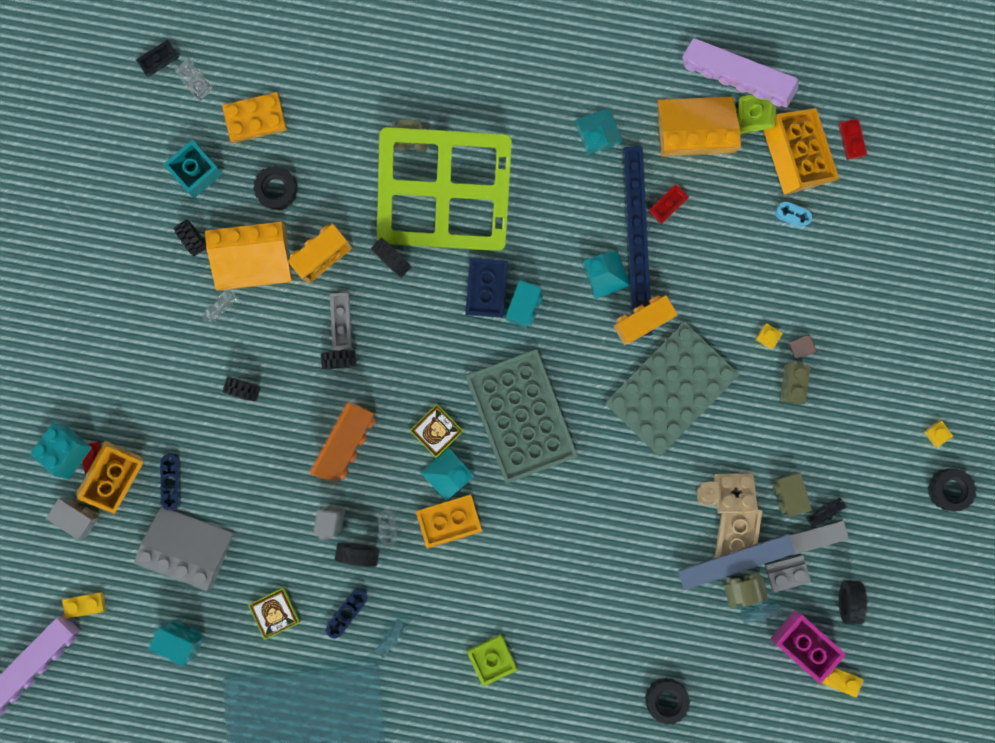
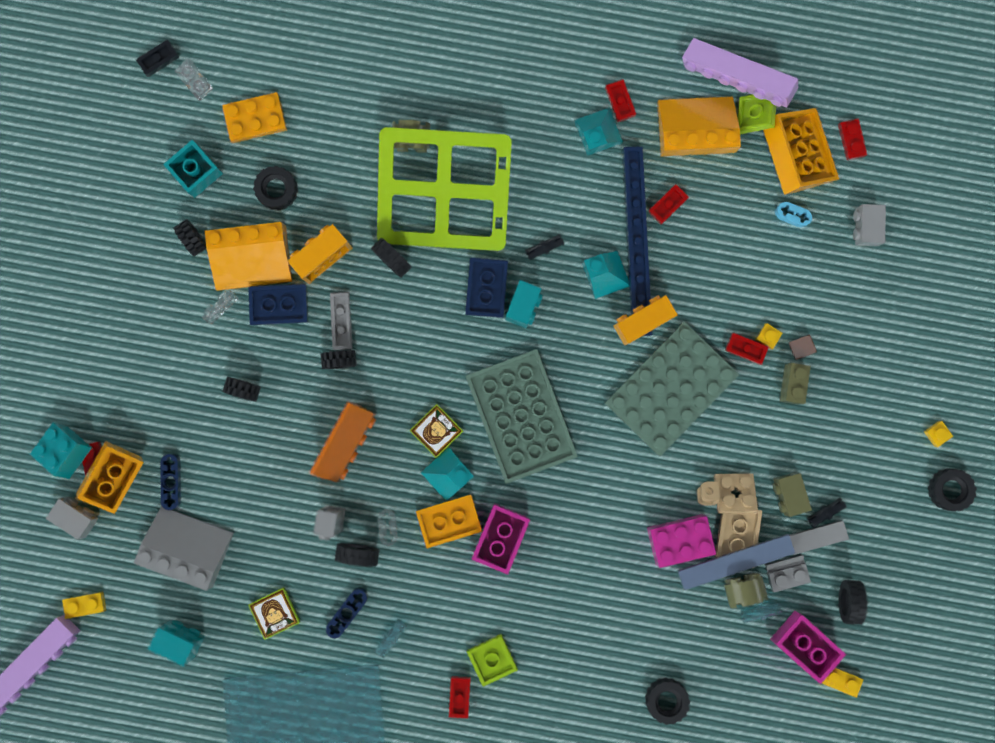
(278, 304): none -> dark blue plate
(459, 697): none -> red plate
(500, 538): none -> dark pink brick
(544, 247): none -> black pin
(620, 100): none -> red plate
(681, 540): none -> dark pink brick
(746, 348): none -> red plate
(869, 225): none -> light grey brick

